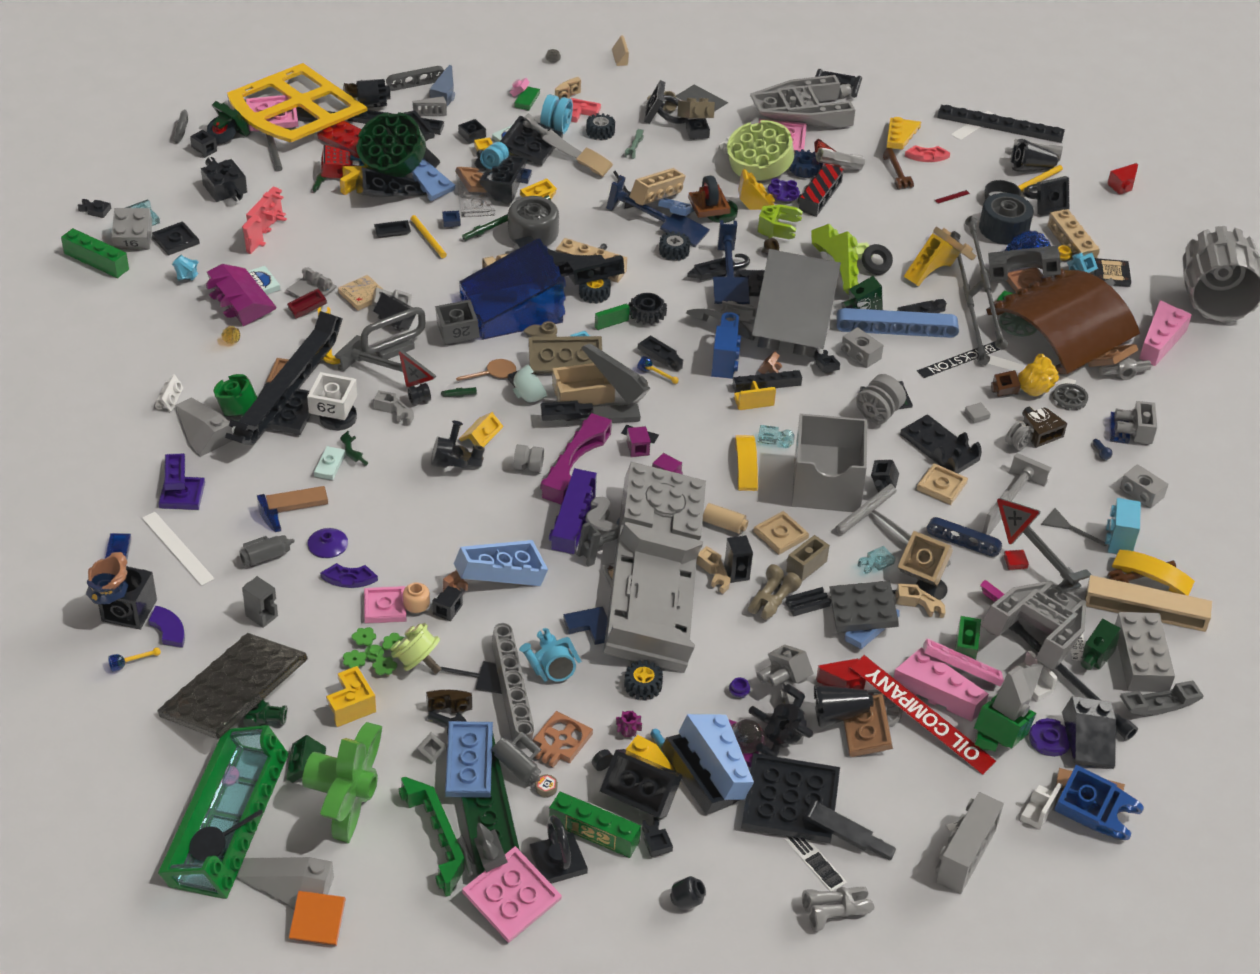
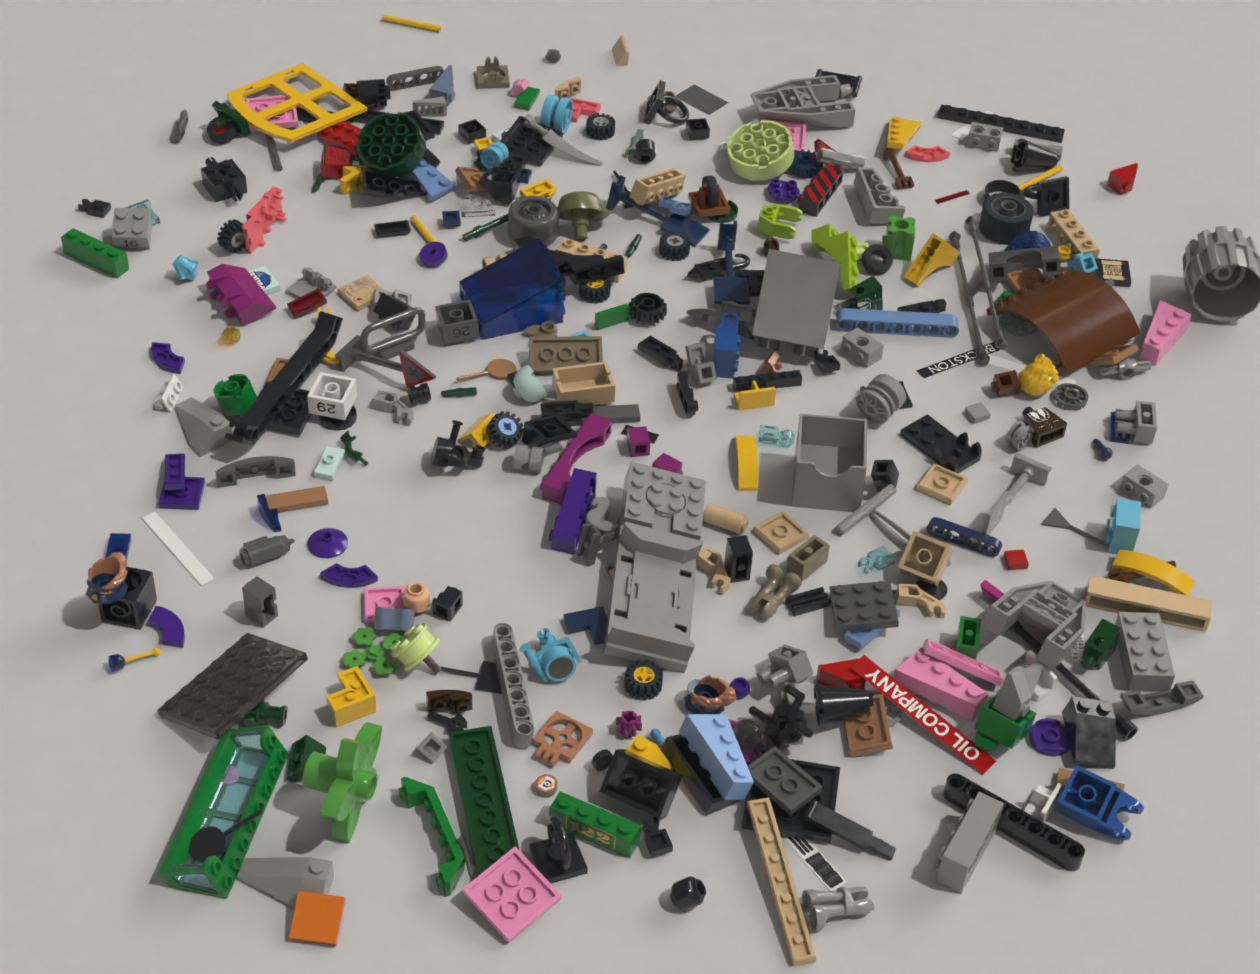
(166, 358): none -> dark purple tile
(175, 238): black tile -> none
(203, 143): black brick -> none
(232, 236): none -> black wheel
(254, 467): none -> dark grey slope
(393, 618): none -> sand blue axle
(411, 23): none -> yellow piece
(433, 254): none -> dark purple piece
(455, 581): nougat tile -> none
(469, 759): medium blue tile -> none
(489, 848): dark grey tile -> none
(493, 70): none -> dark tan piece
(502, 562): light blue wedge -> none
(507, 436): none -> black wheel
(516, 759): dark grey piece -> none
(546, 431): none -> black slope
(580, 209): none -> olive piece
(595, 161): tan slope -> none
(626, 382): dark grey wedge -> none
(633, 245): none -> dark green piece
(645, 150): none -> black head
(645, 364): hinge -> none
(686, 394): none -> black plate
(696, 108): dark tan brick -> none
(698, 365): none -> light grey brick
(708, 695): none -> piece
(753, 193): yellow slope -> none
(781, 882): none -> tan tile
(783, 780): none -> dark grey plate
(876, 197): none -> light grey wedge
(900, 237): none -> bright green piece
(964, 249): tan plate -> none
(984, 136): none -> light grey brick
(1016, 521): dark grey piece -> none
(1020, 825): none -> black beam

